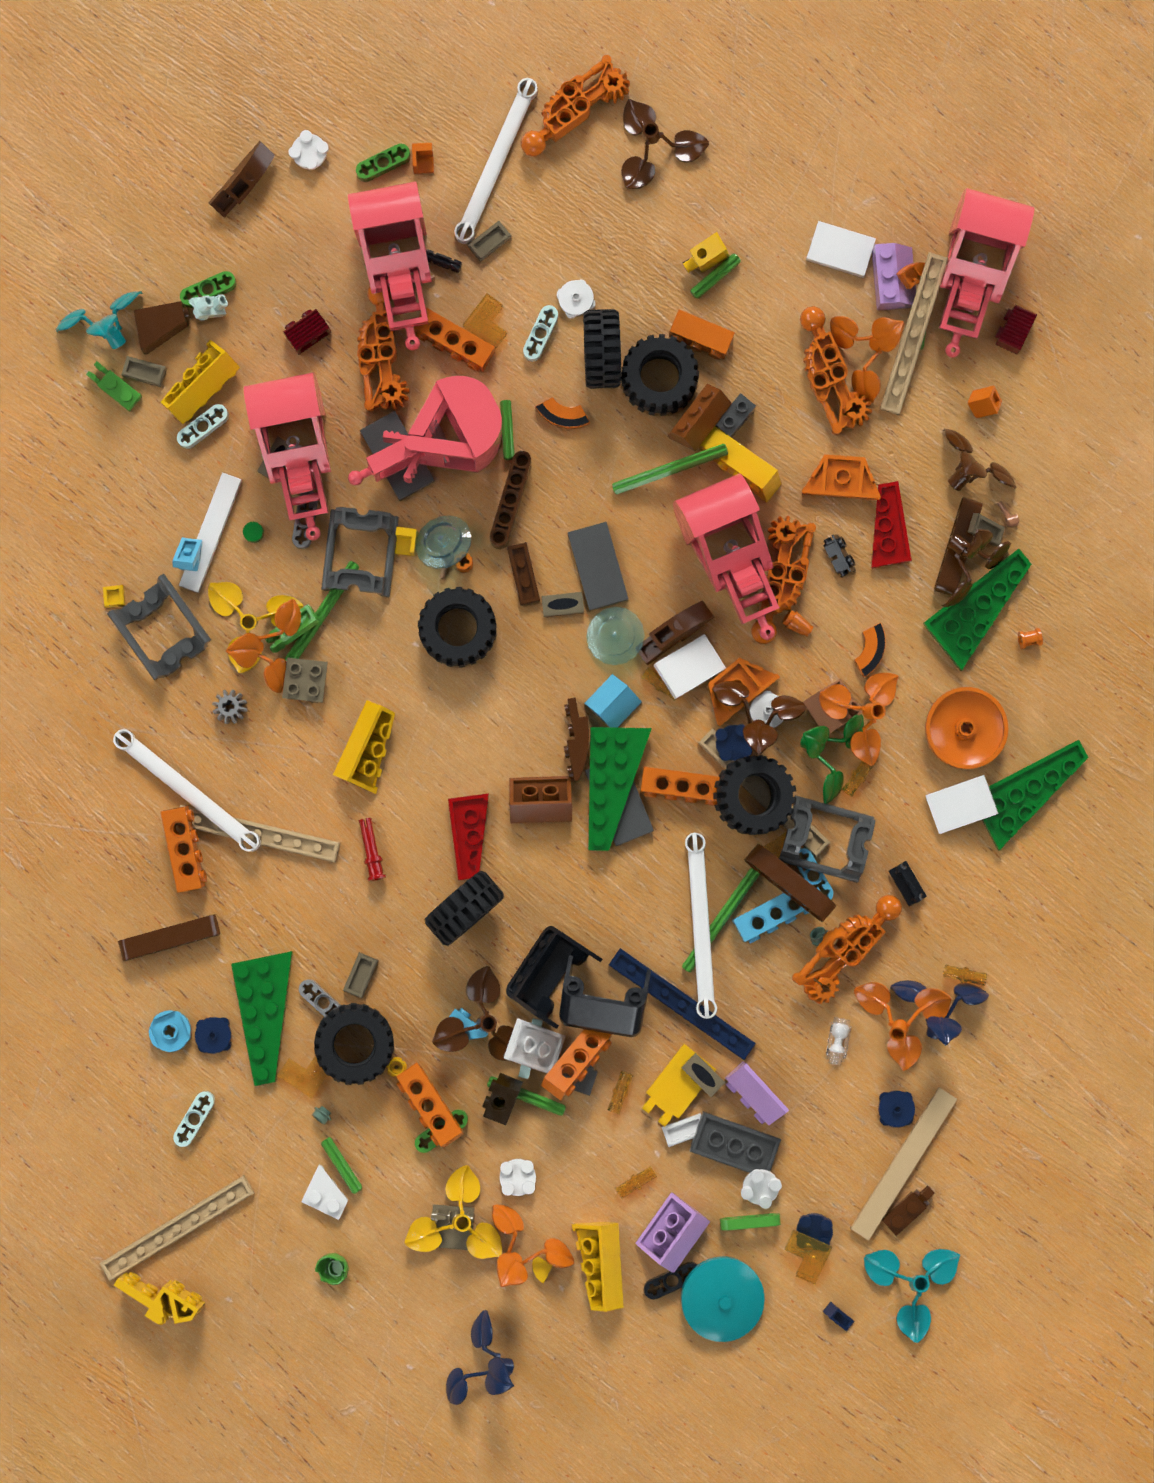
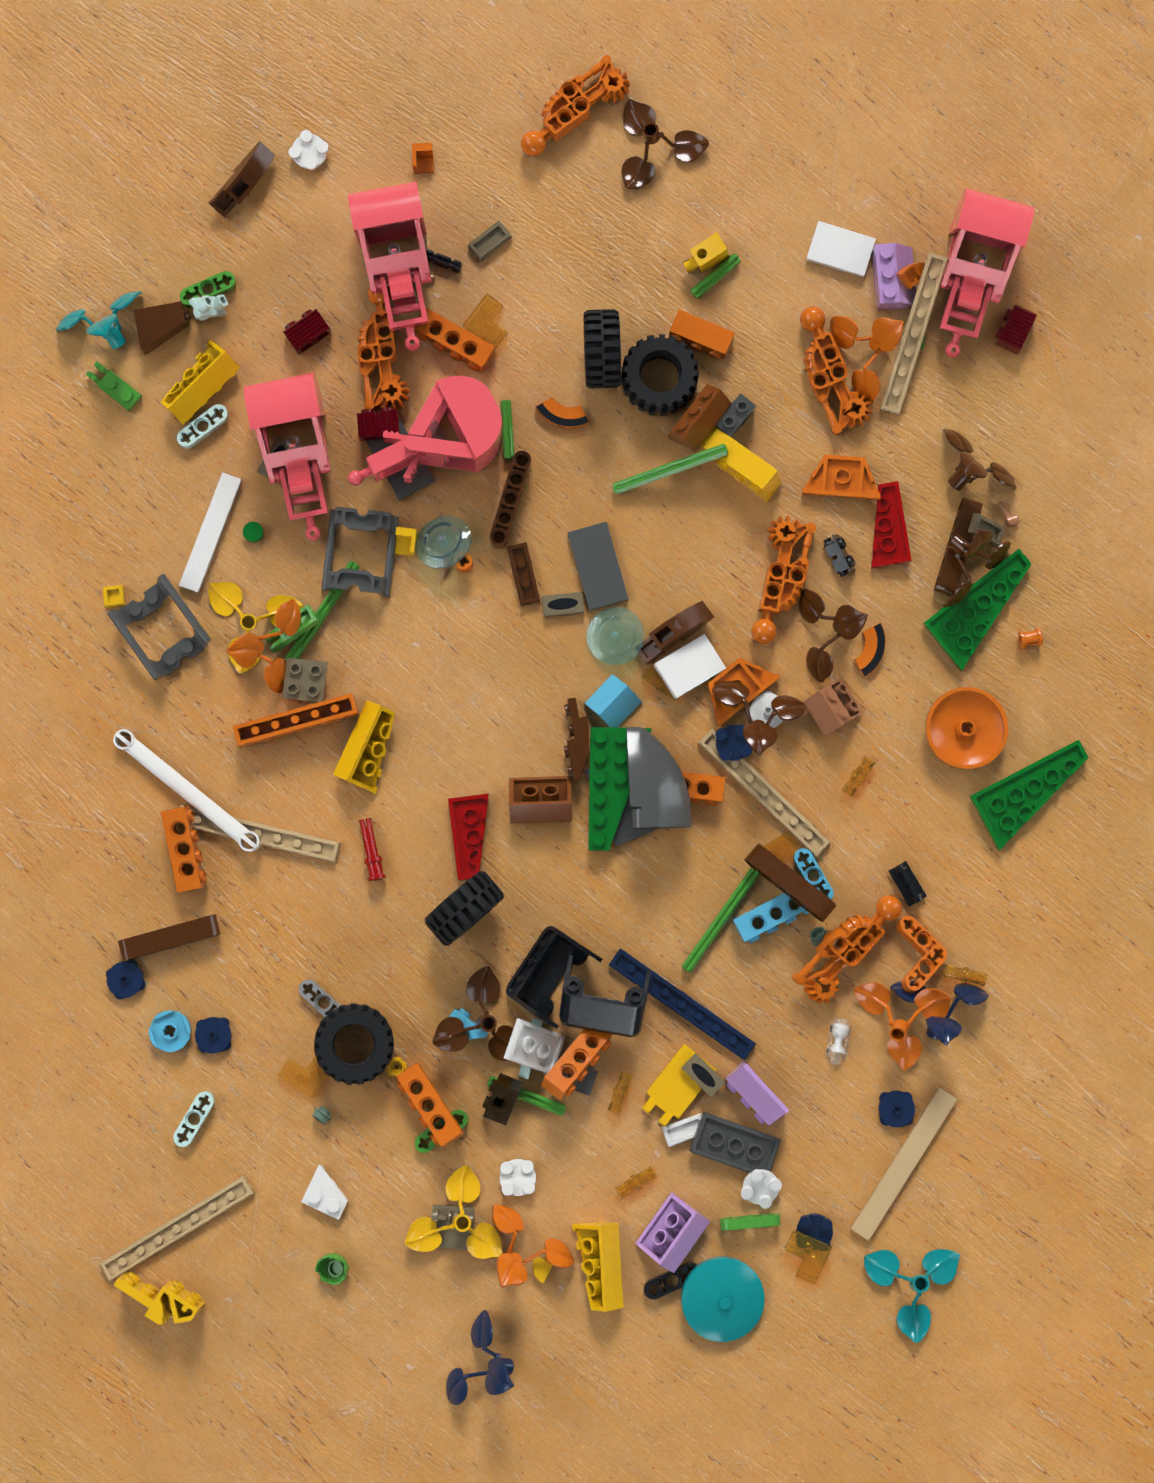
(125, 979): none -> dark blue piece
(144, 371): dark tan tile -> none
(188, 554): medium azure slope -> none
(226, 700): light grey gear -> none
(262, 1003): green wing -> none
(296, 720): none -> orange brick
(297, 533): light grey beam -> none
(341, 1165): bright green axle -> none
(360, 975): dark tan tile -> none
(373, 424): none -> dark red brick
(384, 154): bright green beam -> none
(457, 599): black tyre -> none
(496, 160): white piece -> none
(551, 322): light aqua beam -> none
(575, 298): white piece -> none
(655, 784): none -> dark grey panel
(701, 927): white piece -> none
(718, 509): coral piece -> none
(780, 790): black tyre -> none
(797, 623): orange cone -> none
(814, 743): green plant -> none
(835, 701): orange plant -> none
(838, 1316): dark blue piece -> none
(846, 623): none -> reddish brown plant
(855, 850): dark grey piece -> none
(907, 1210): reddish brown hinge -> none
(927, 952): none -> orange beam
(961, 804): white tile -> none
(984, 402): orange panel -> none

